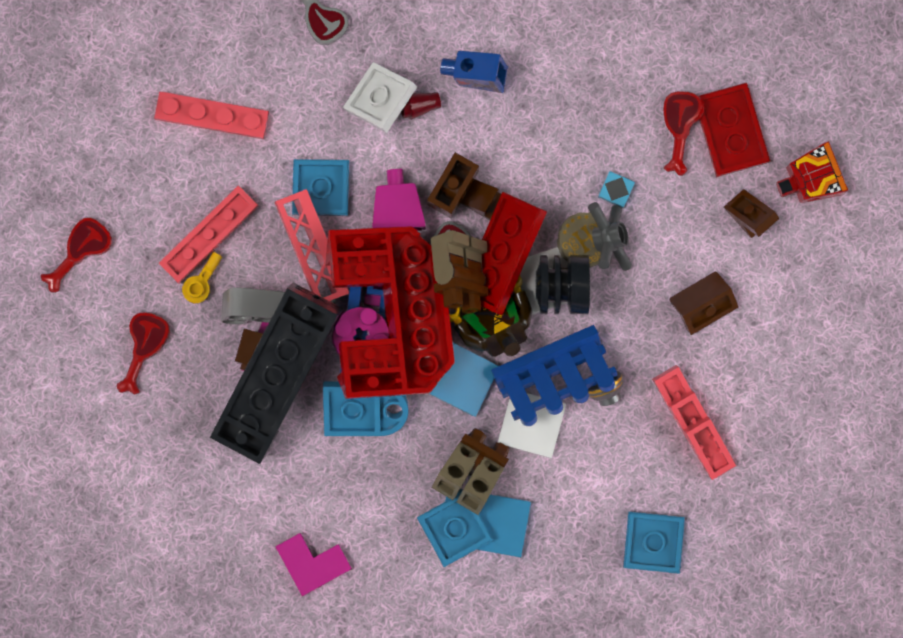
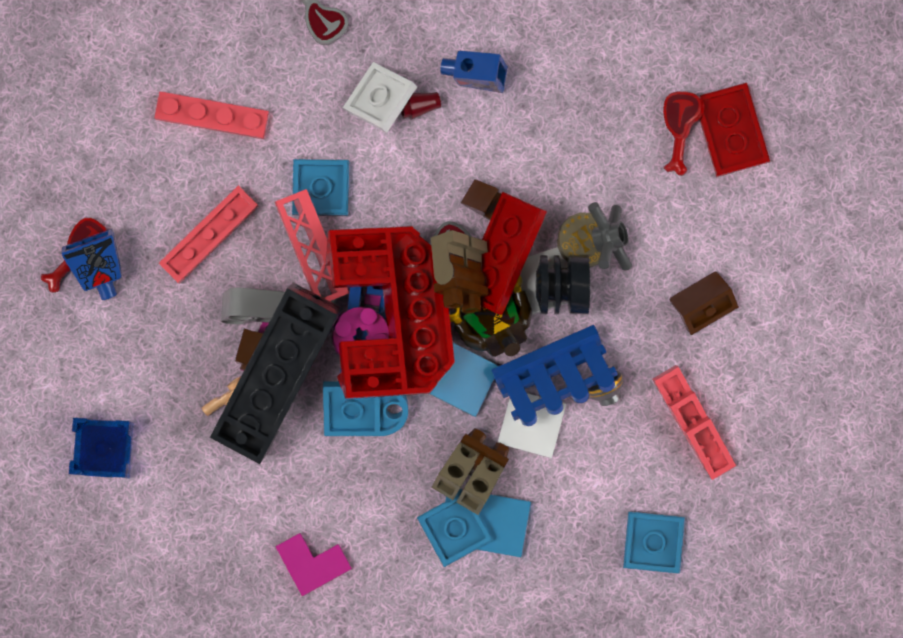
(95, 263): none -> blue torso
(102, 448): none -> clear blue panel
(149, 337): red piece -> none
(196, 288): yellow plate -> none
(218, 402): none -> light nougat plate
(397, 203): dark pink torso -> none
(453, 185): reddish brown brick -> none
(616, 189): tile -> none
(751, 213): reddish brown slope -> none
(814, 176): torso -> none

